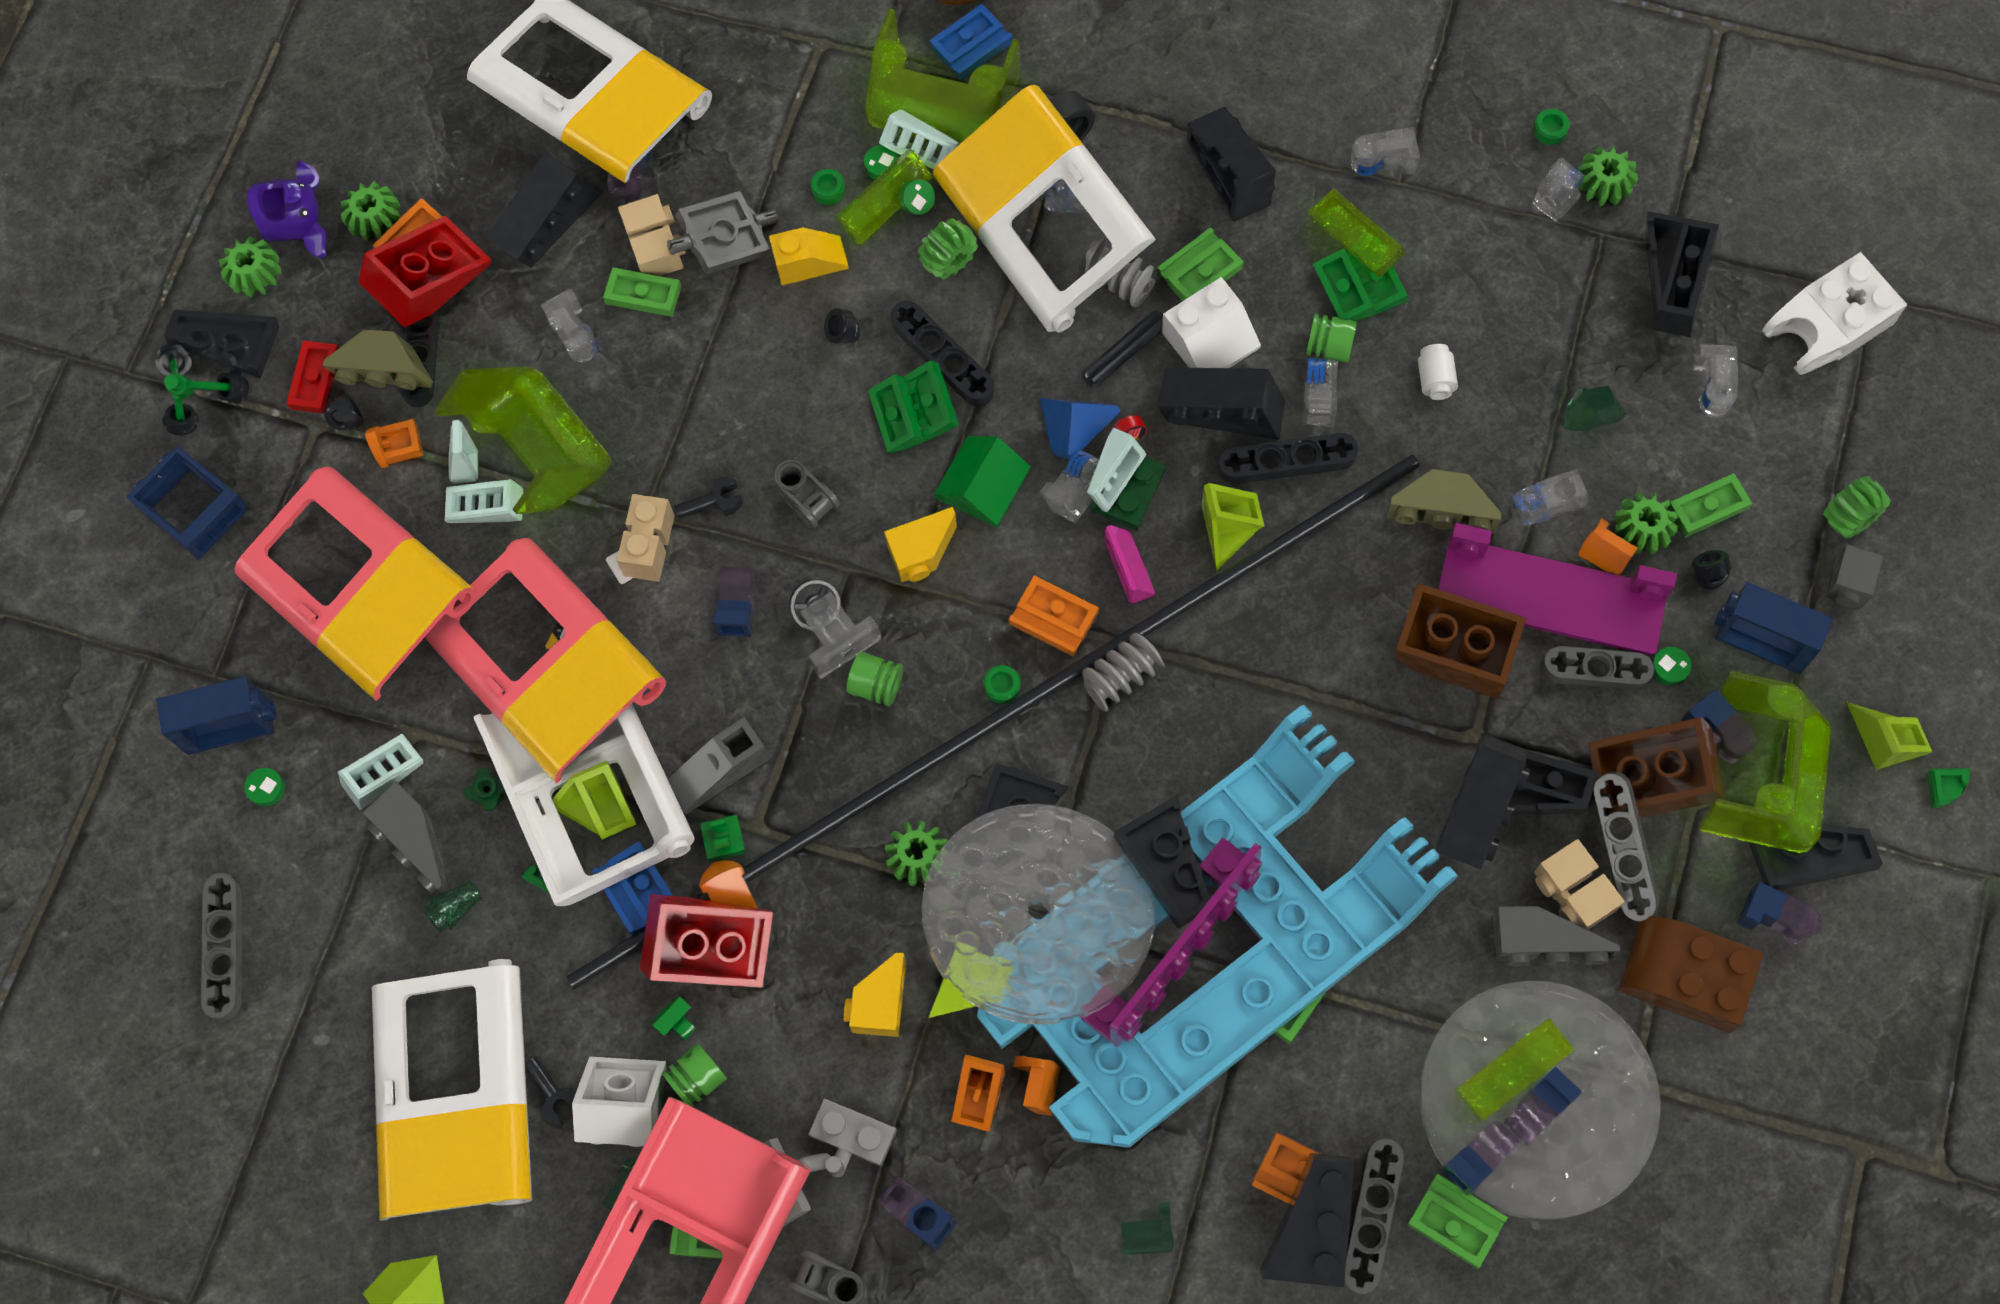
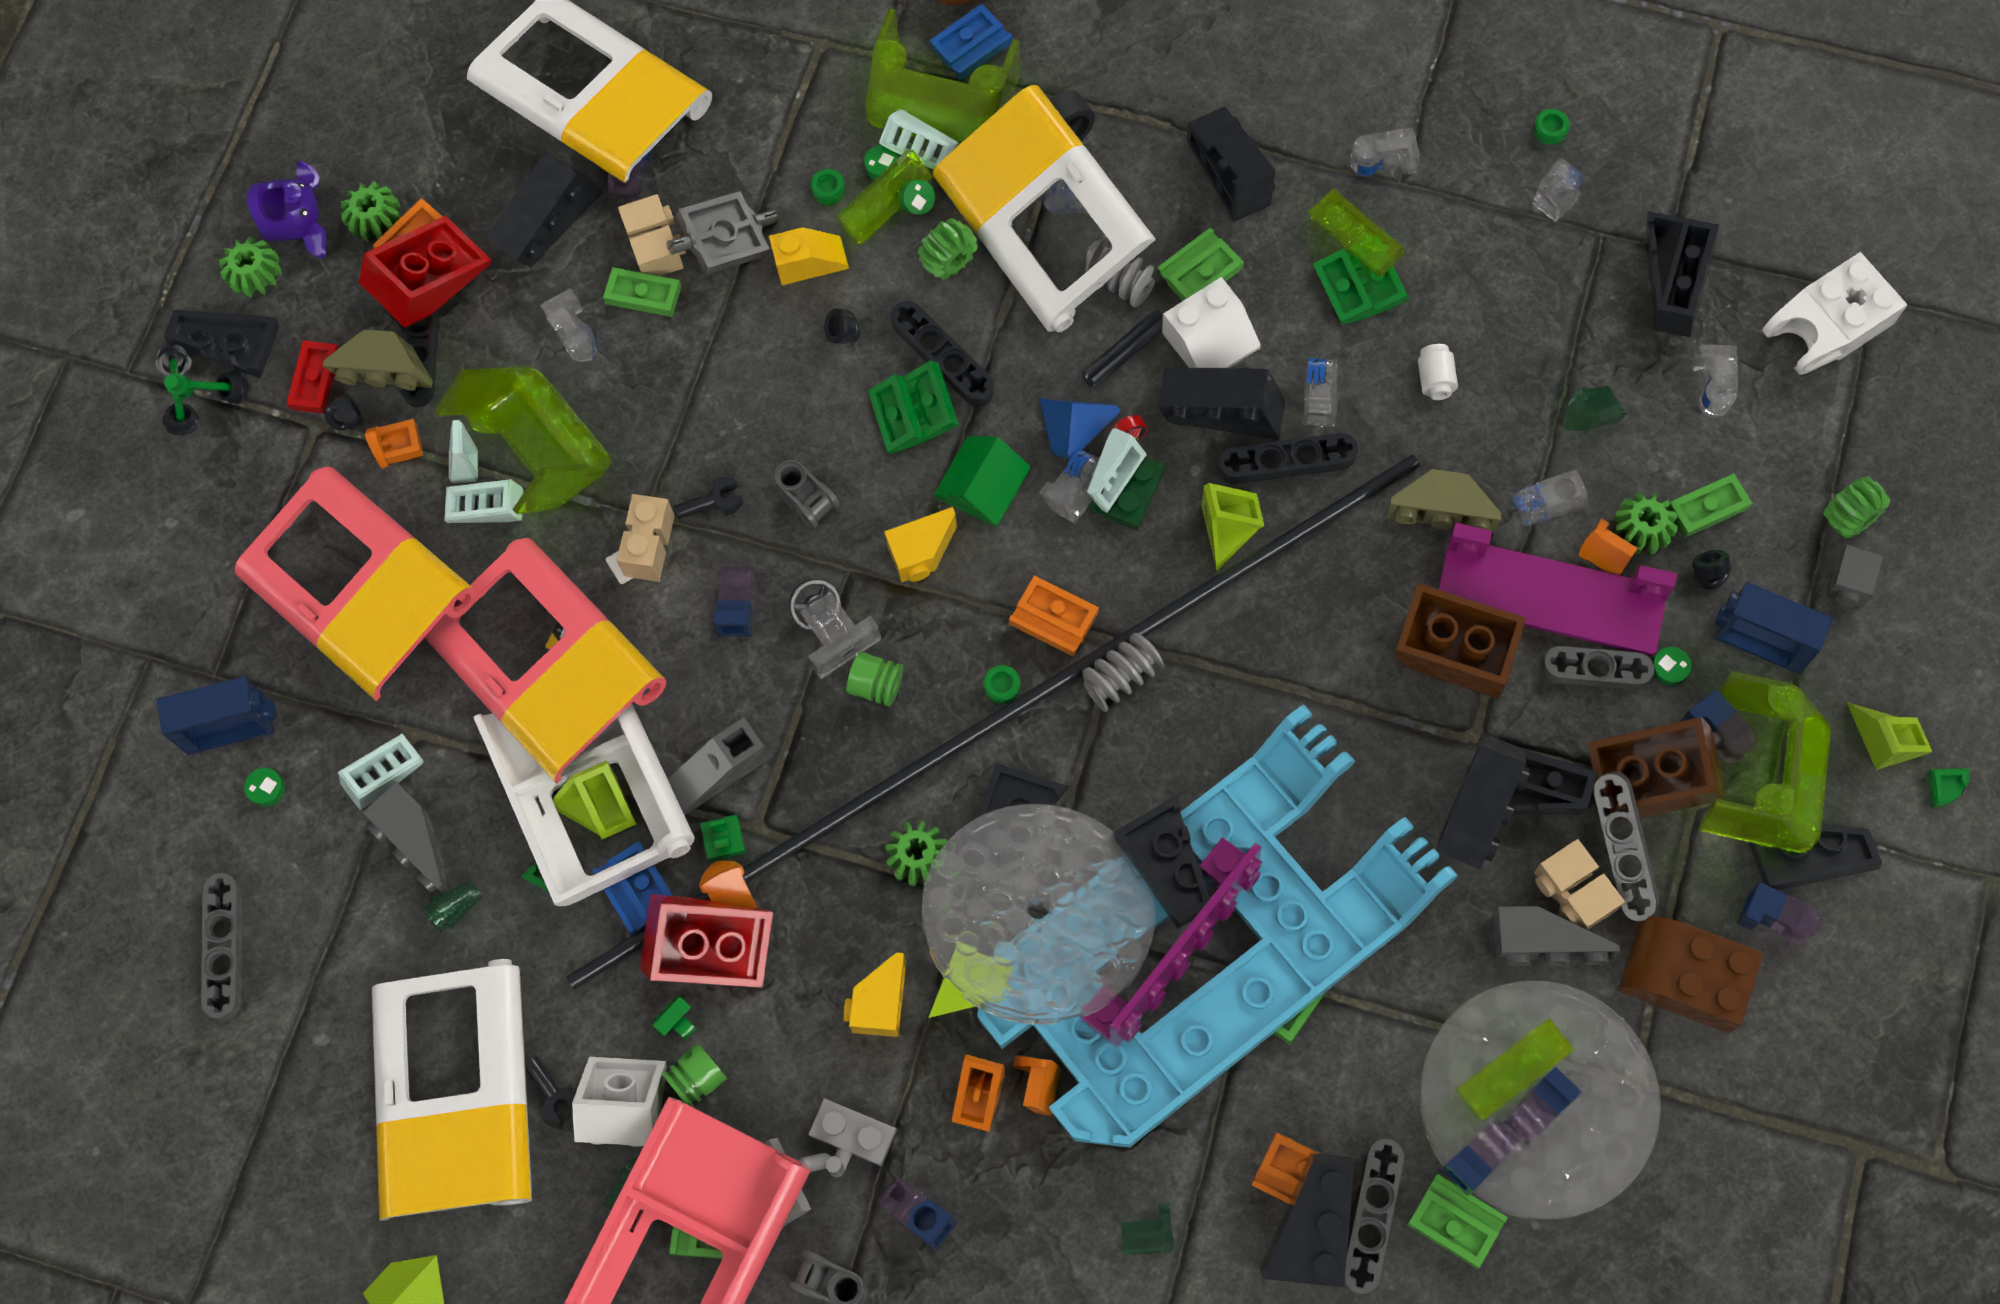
(209, 524): dark blue window -> none
(490, 799): dark green plate -> none
(1128, 564): dark pink slope -> none
(1331, 338): bright green piece -> none
(1607, 176): bright green gear -> none

